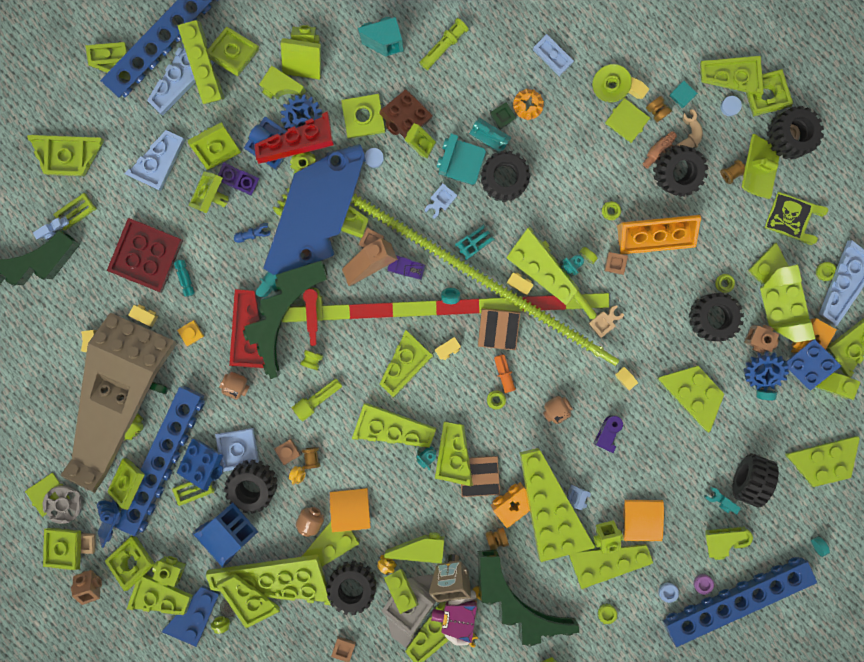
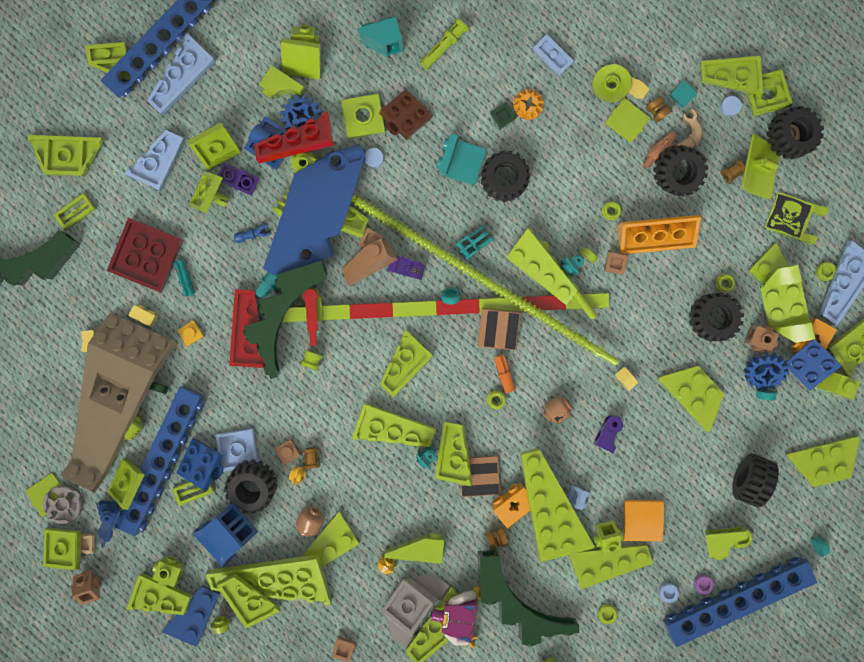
(49, 230): light blue plate -> none
(119, 559): lime piece -> none
(197, 53): lime arch -> none
(232, 51): lime tile -> none
(234, 385): medium nougat head -> none
(306, 407): lime piece -> none
(345, 602): black tyre -> none
(350, 510): light orange slope -> none
(401, 591): lime plate -> none
(420, 140): lime plate -> none
(442, 199): light blue plate -> none
(447, 348): light yellow piece -> none
(450, 581): dark tan torso -> none
(489, 135): teal hinge -> none
(520, 284): light yellow piece -> none
(604, 322): tan plate -> none
(726, 504): teal plate -> none

